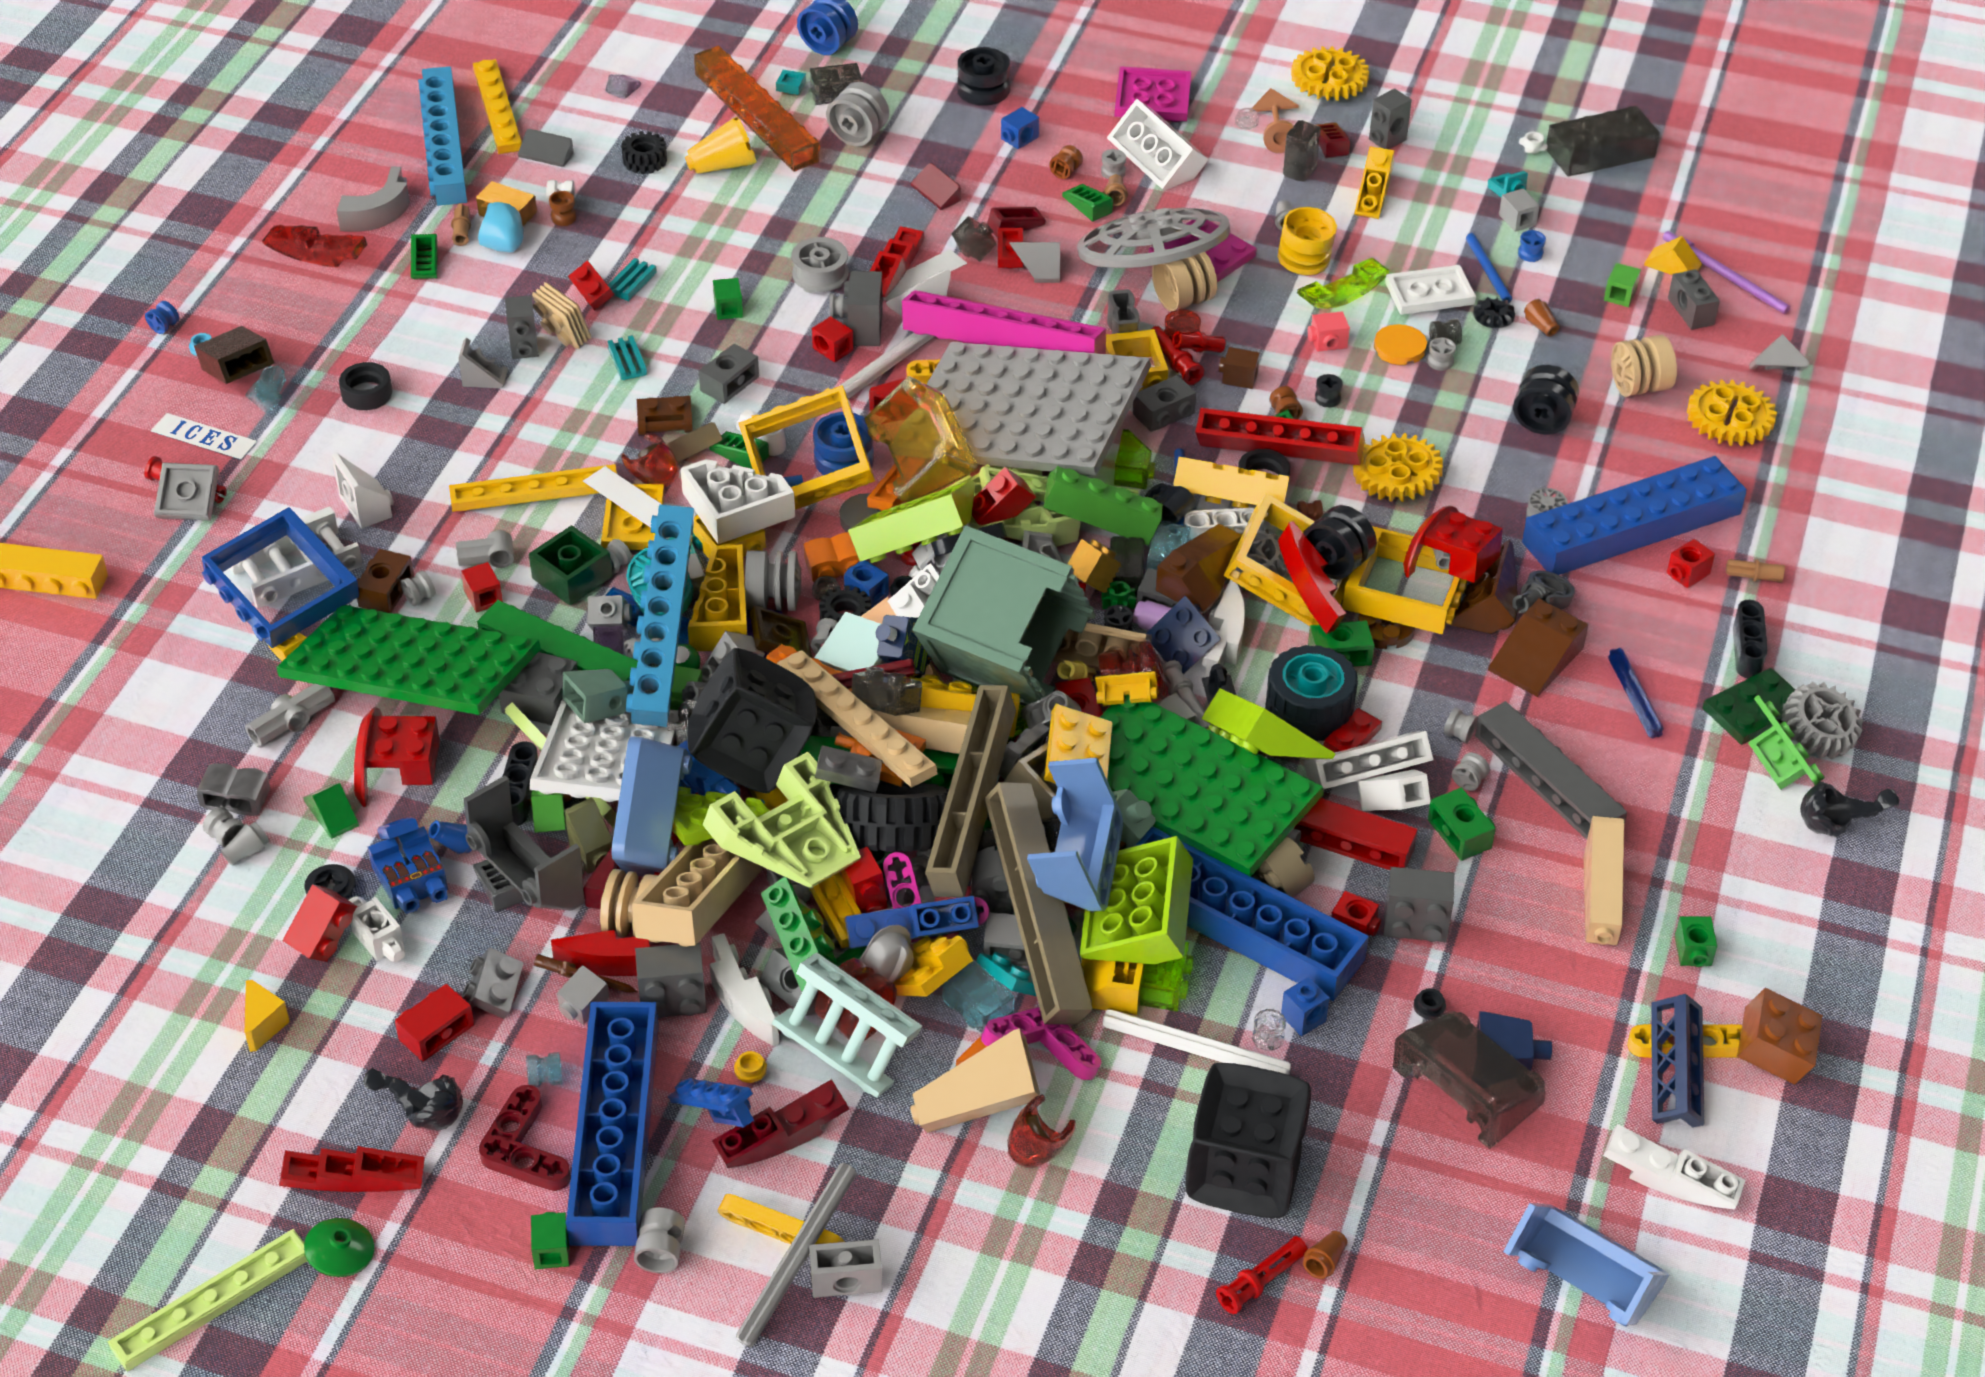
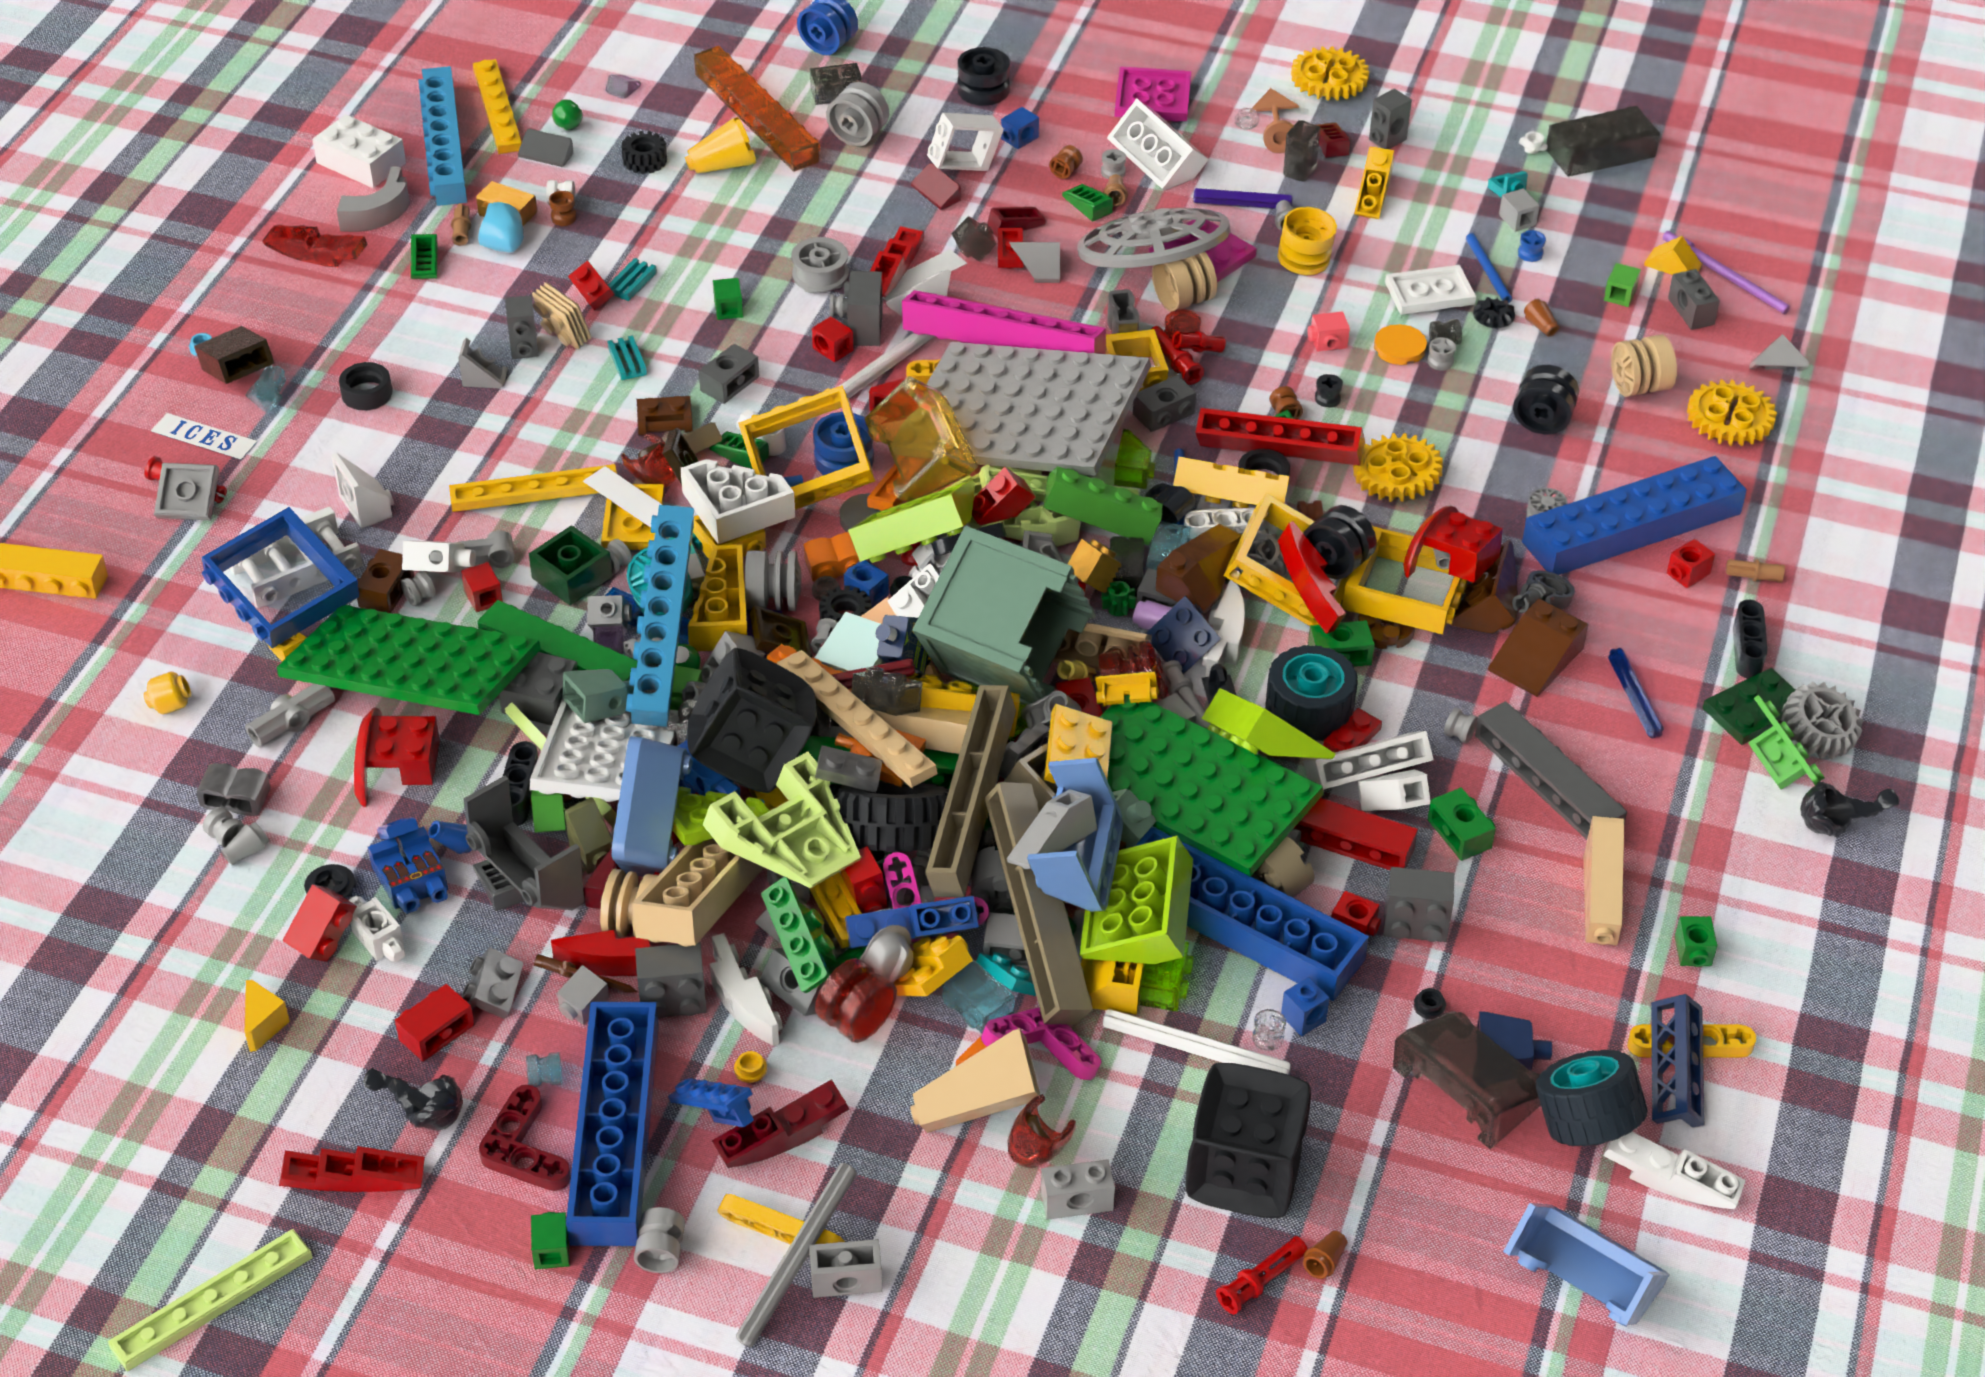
(162, 317): blue wheel -> none
(167, 692): none -> yellow head
(332, 810): green slope -> none
(337, 1257): green dish -> none
(359, 150): none -> white brick
(436, 556): none -> white torso
(567, 114): none -> green piece
(678, 452): none -> dark brown plate
(791, 82): teal plate -> none
(862, 1002): light aqua fence -> none
(980, 157): none -> white window
(1057, 826): none -> light grey slope
(1077, 1189): none -> light grey brick
(1118, 617): black wheel -> none
(1239, 198): none -> dark purple axle
(1239, 367): reddish brown brick -> none
(1363, 279): clear neon green slope -> none
(1470, 771): light grey wheel -> none
(1591, 1098): none -> black wheel
(1780, 1036): dark orange brick -> none

